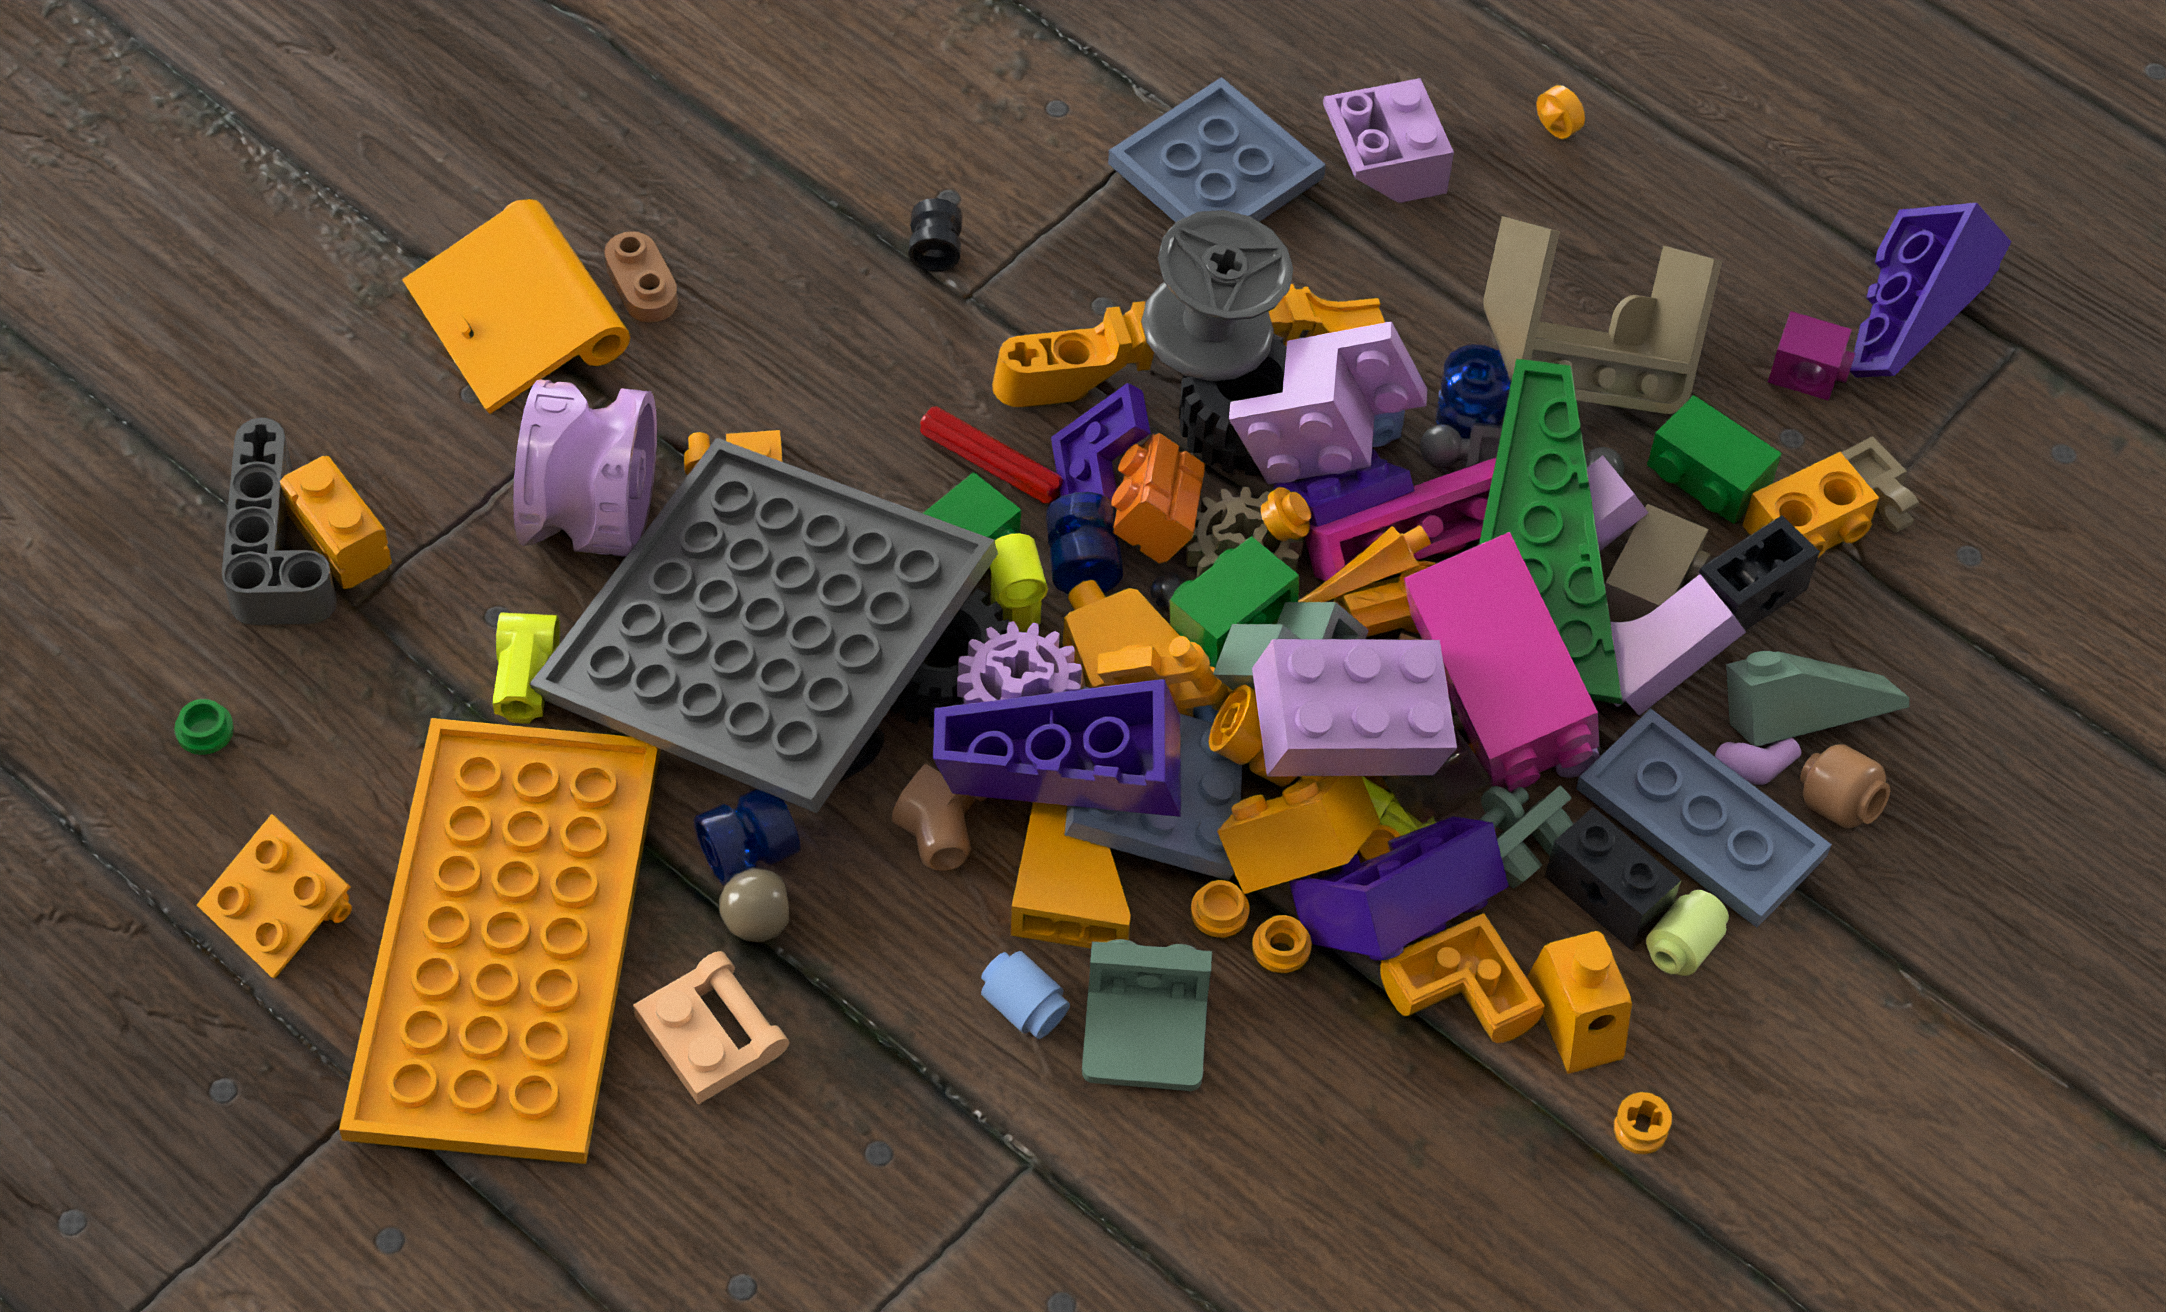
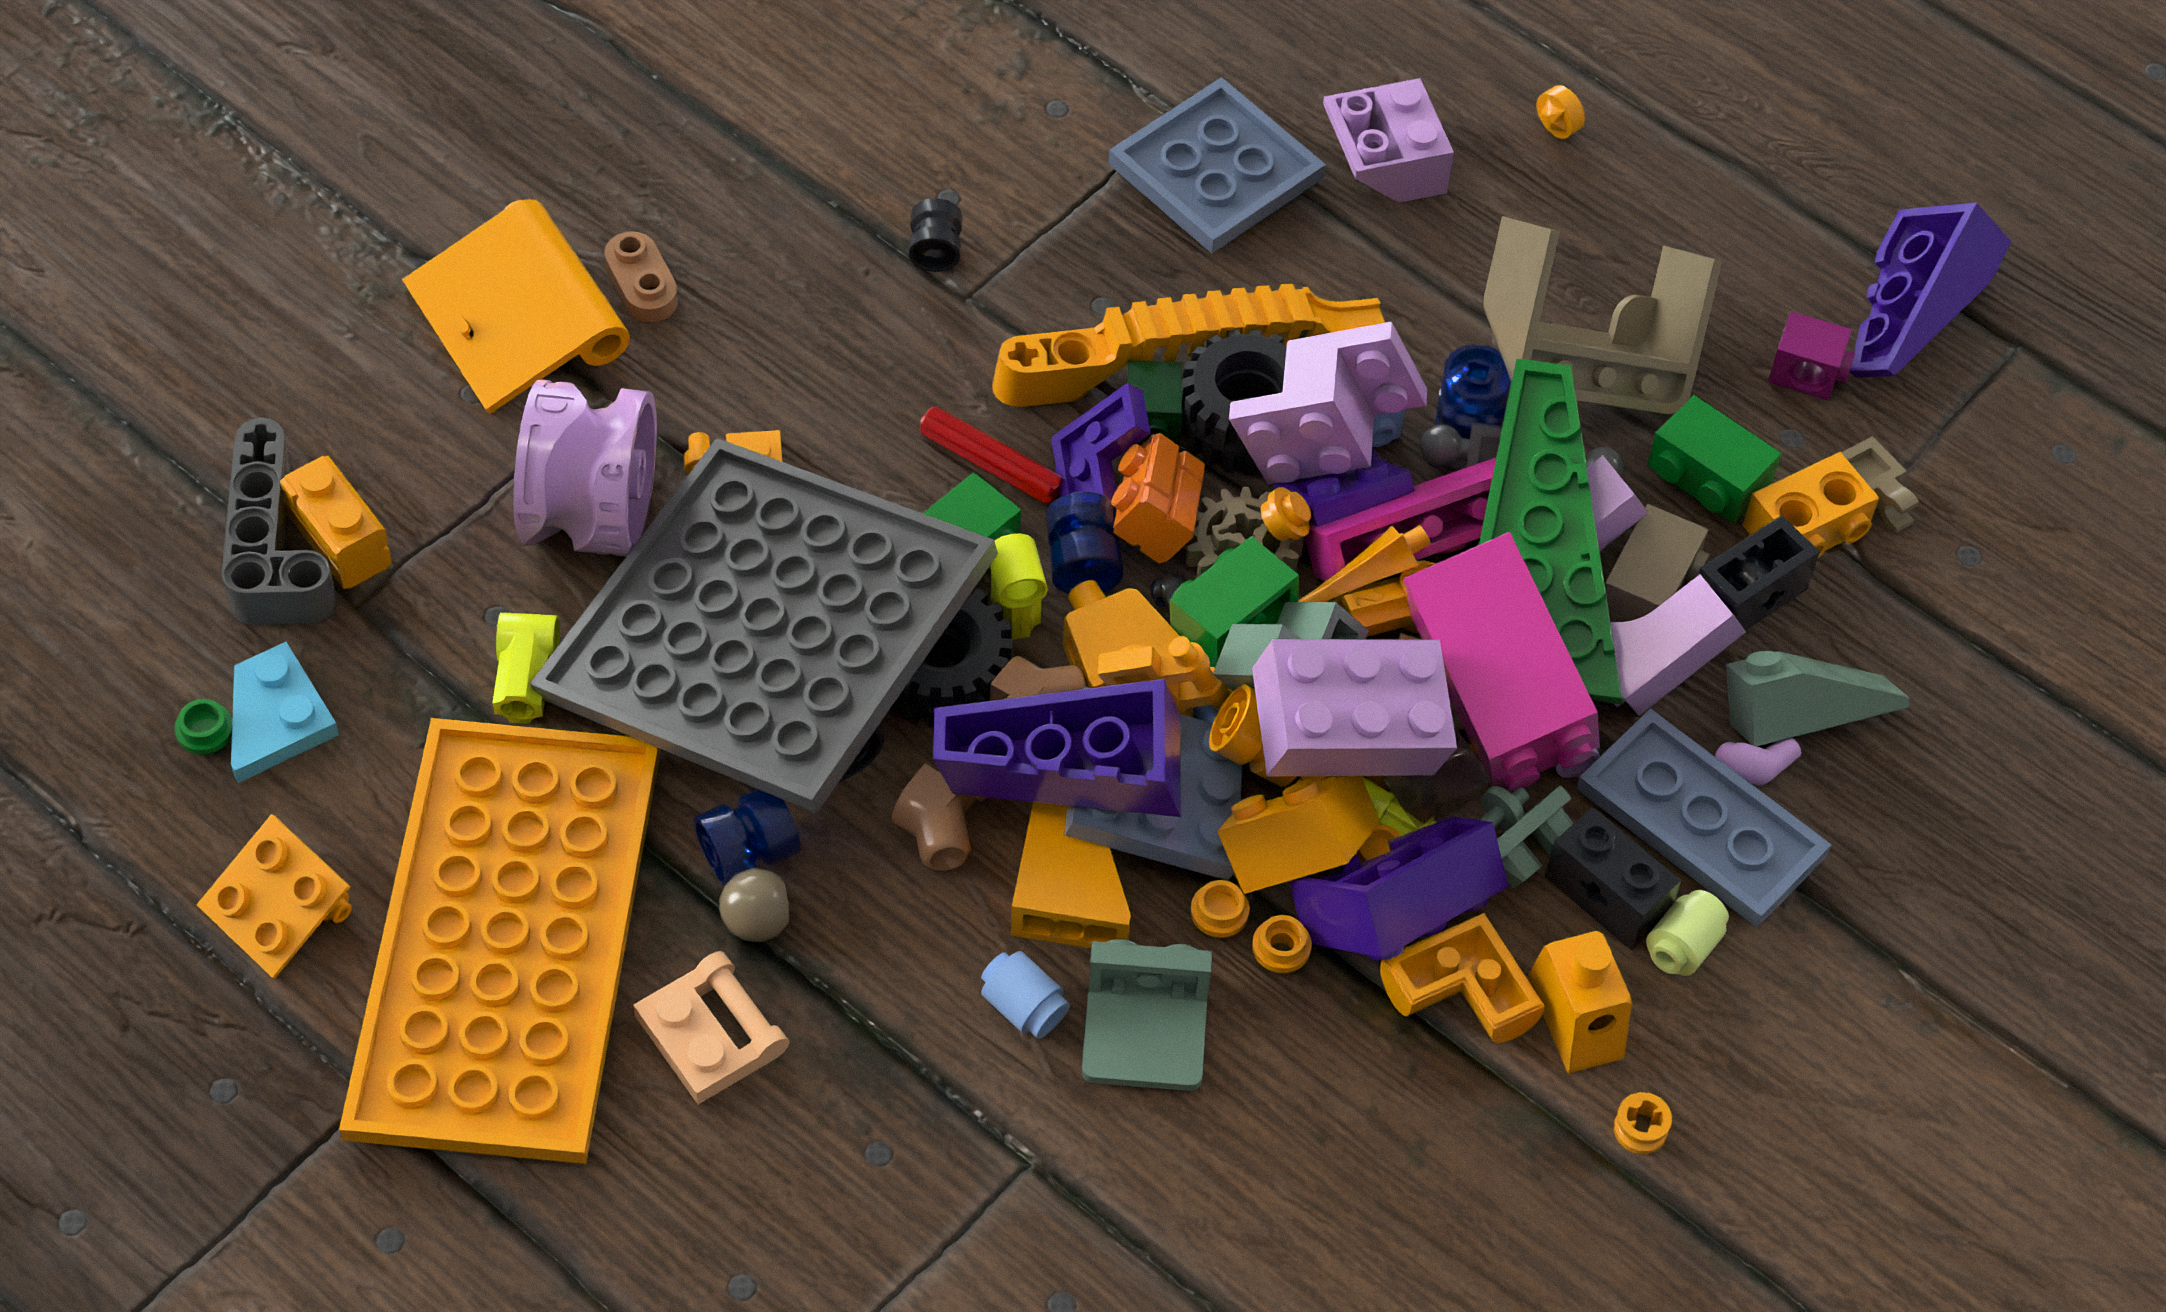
(275, 712): none -> medium azure wing
(1016, 666): lavender gear -> none
(1162, 395): none -> dark green brick
(1216, 295): dark grey piece -> none
(1844, 786): medium nougat head -> none

